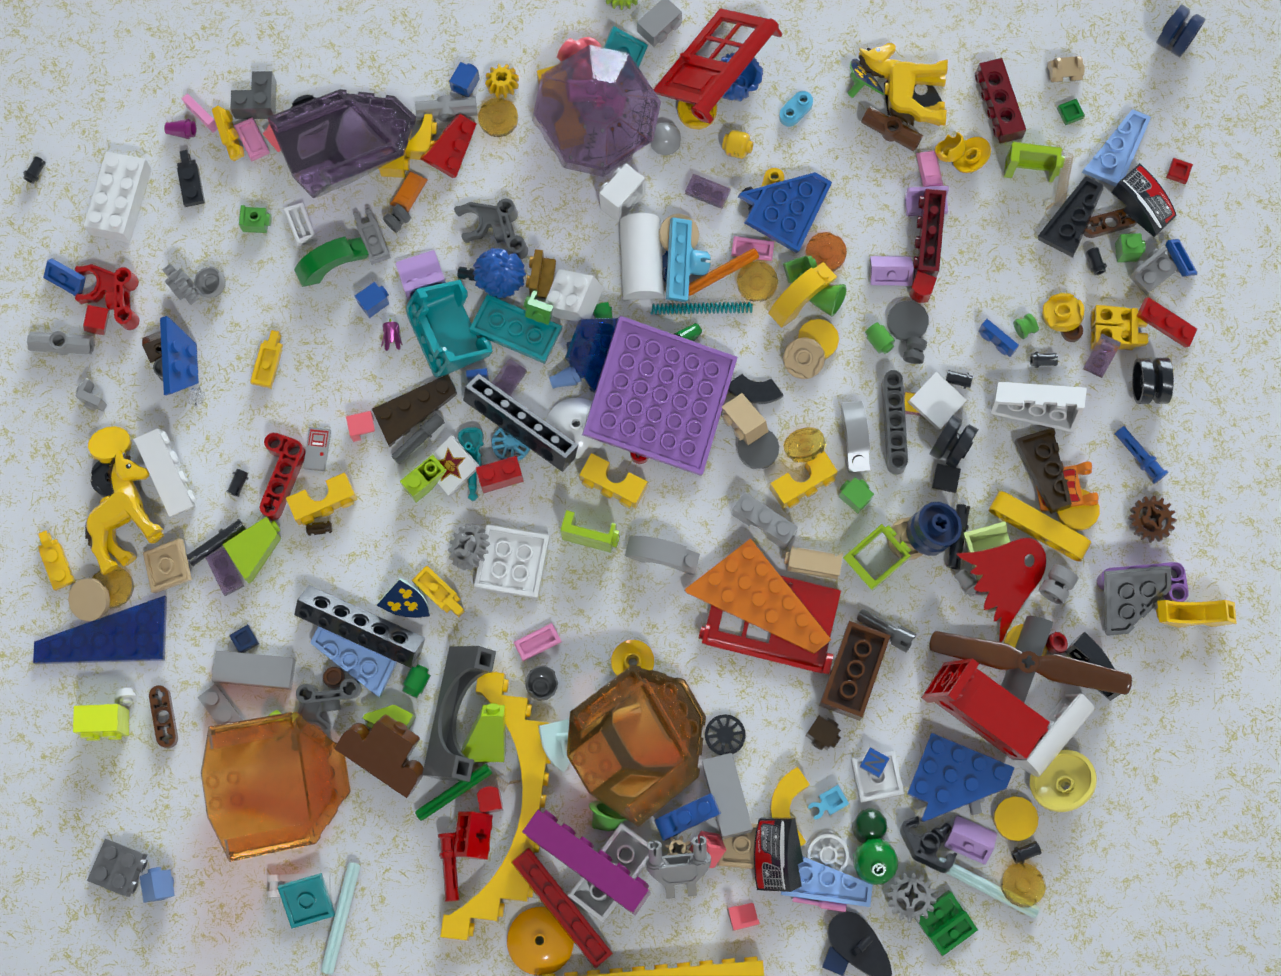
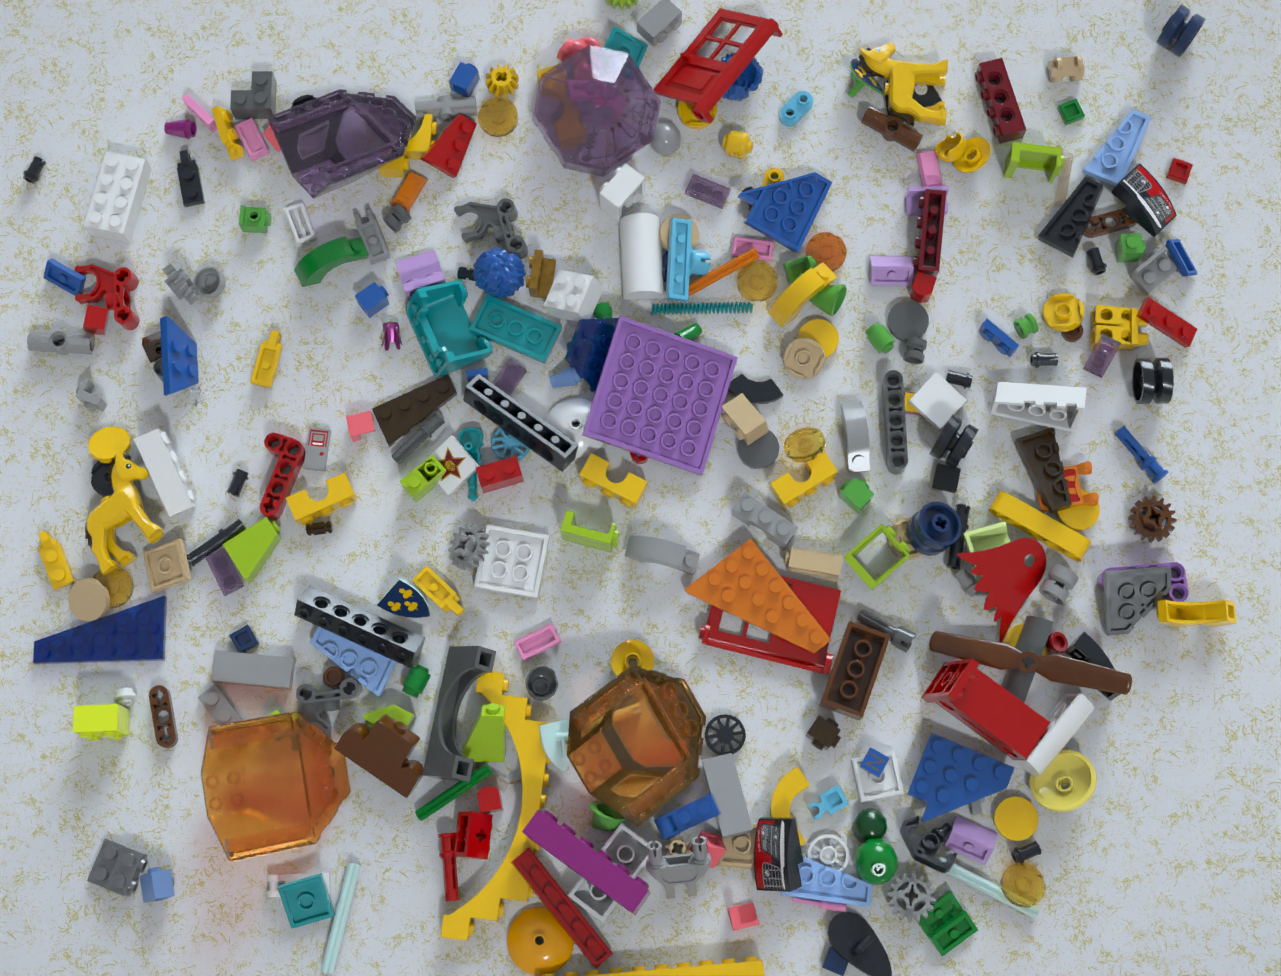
(537, 310): bright green bracket -> none

